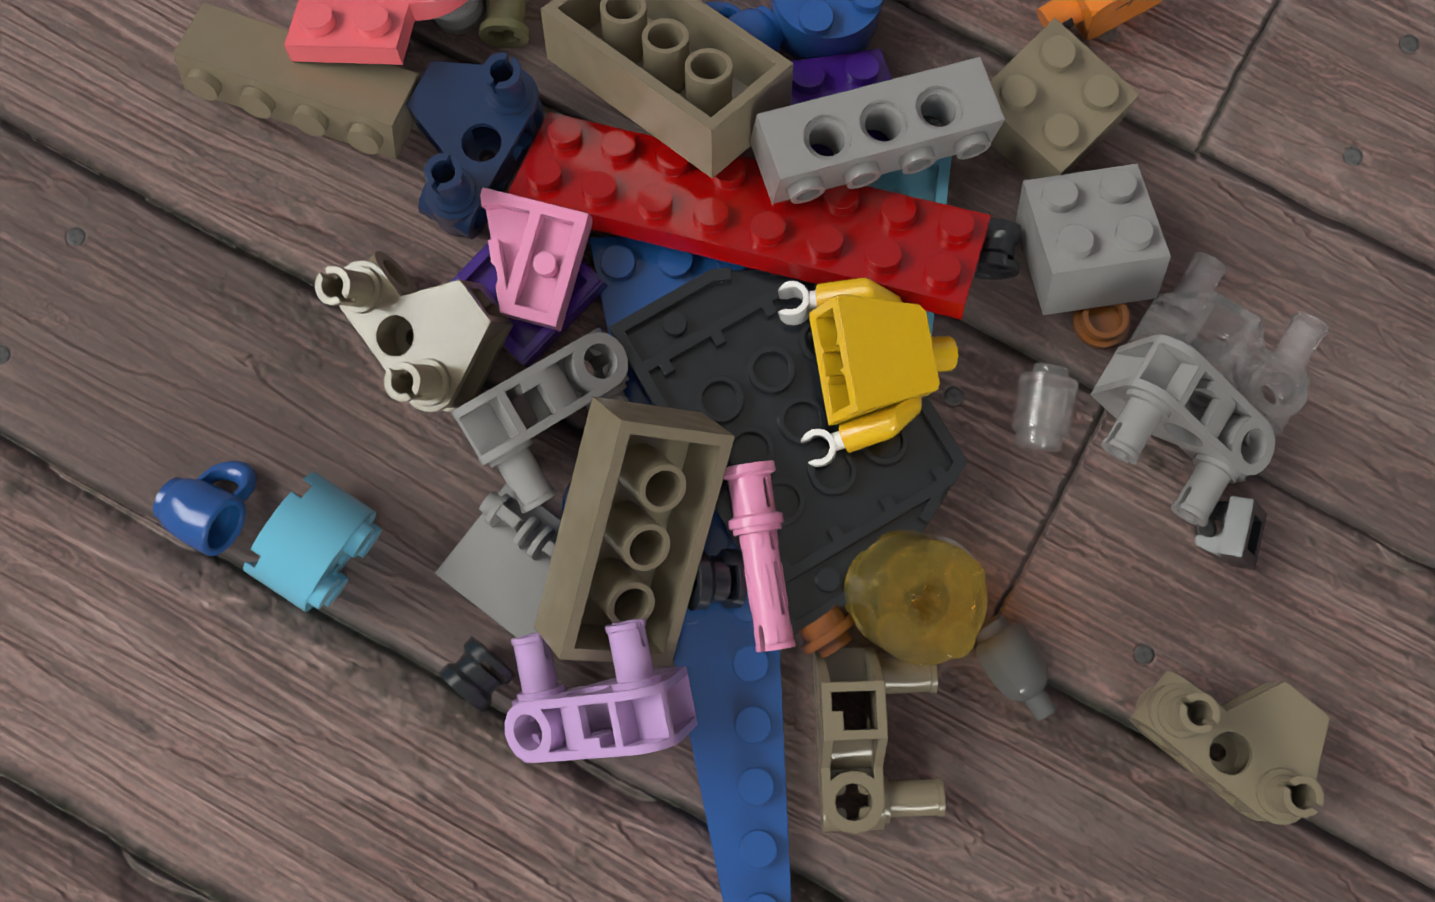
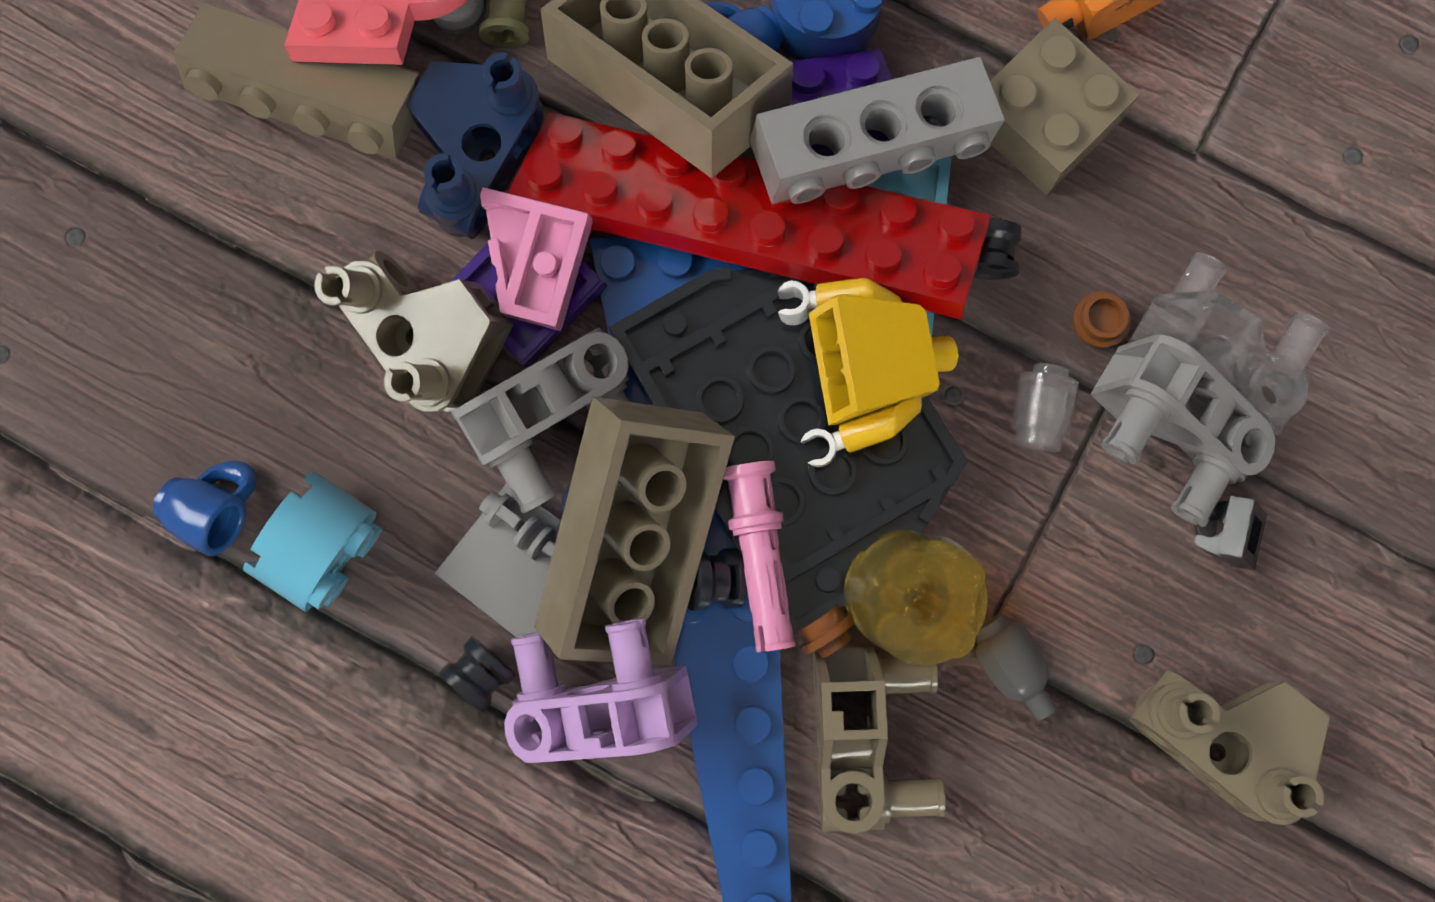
(1091, 239): light grey brick -> none

